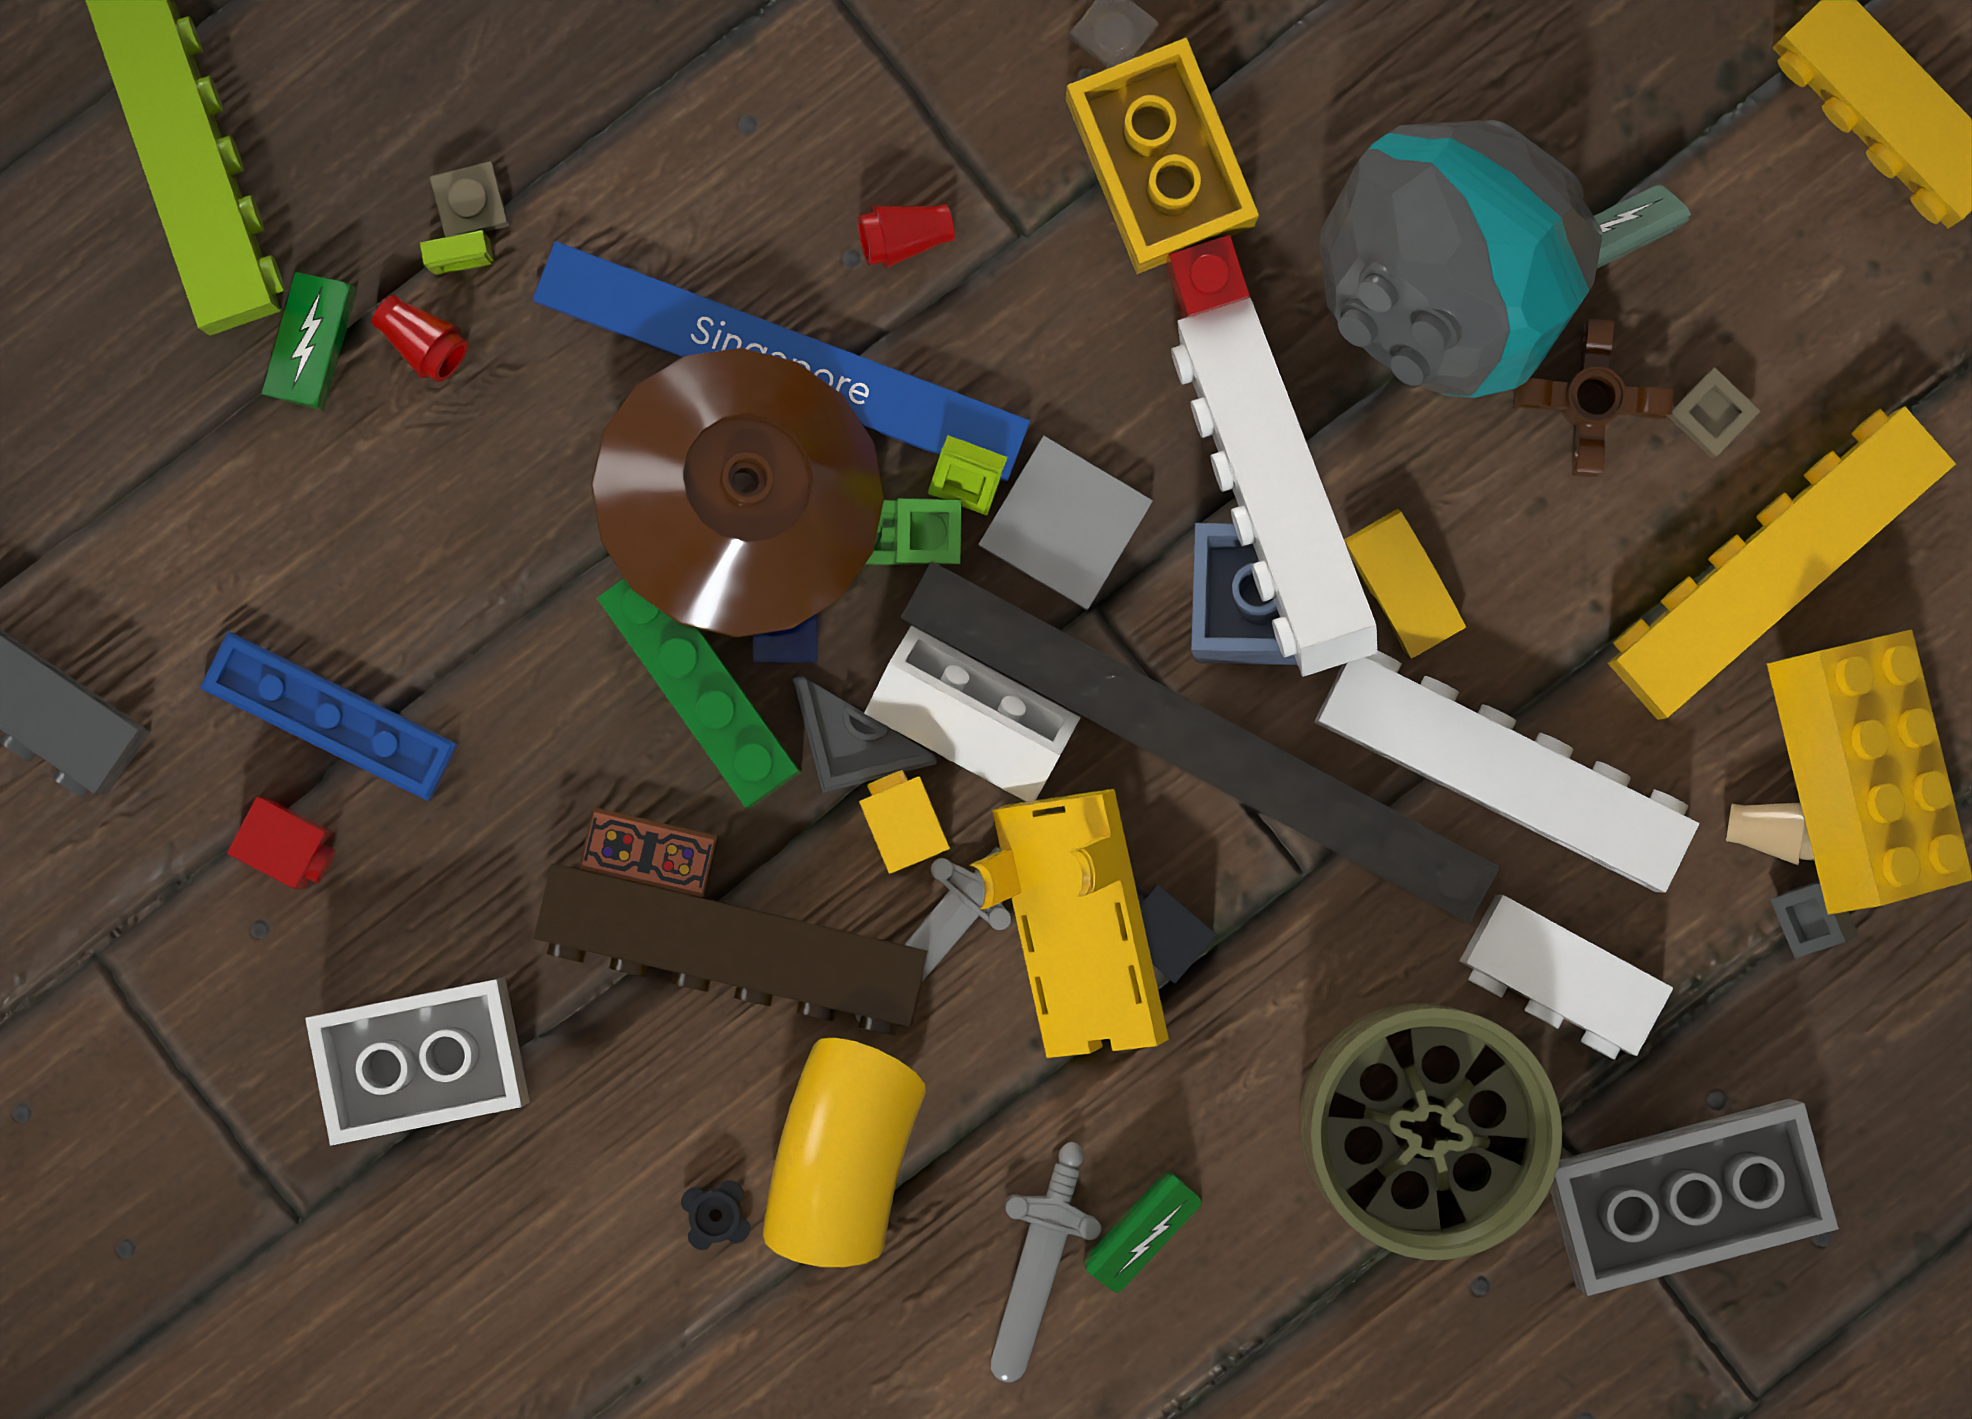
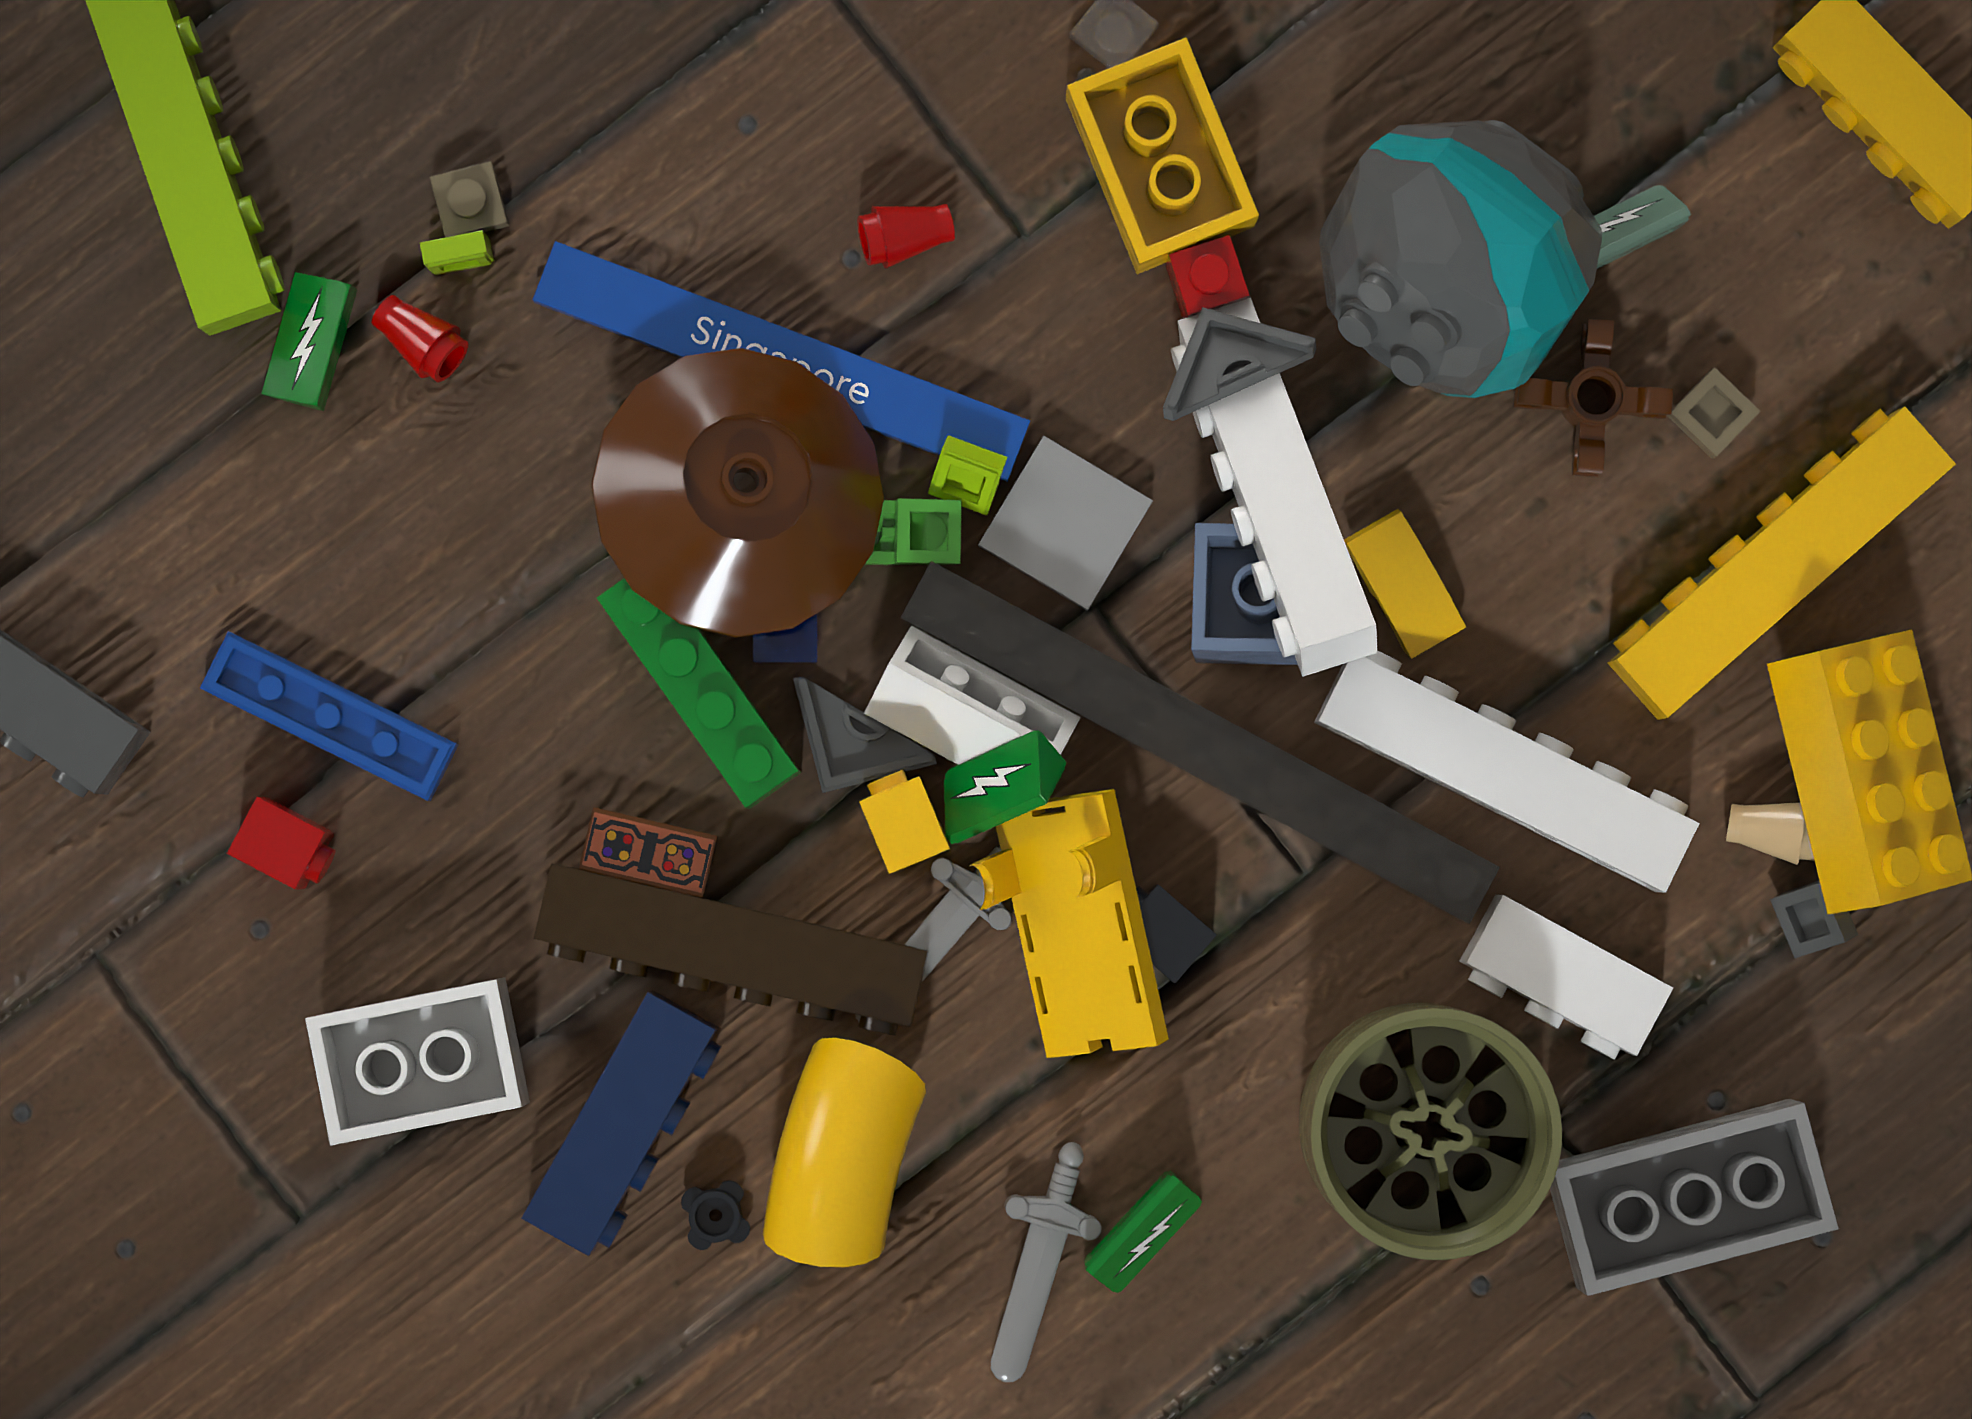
(621, 1122): none -> dark blue brick
(1000, 785): none -> green slope
(1228, 357): none -> dark grey tile

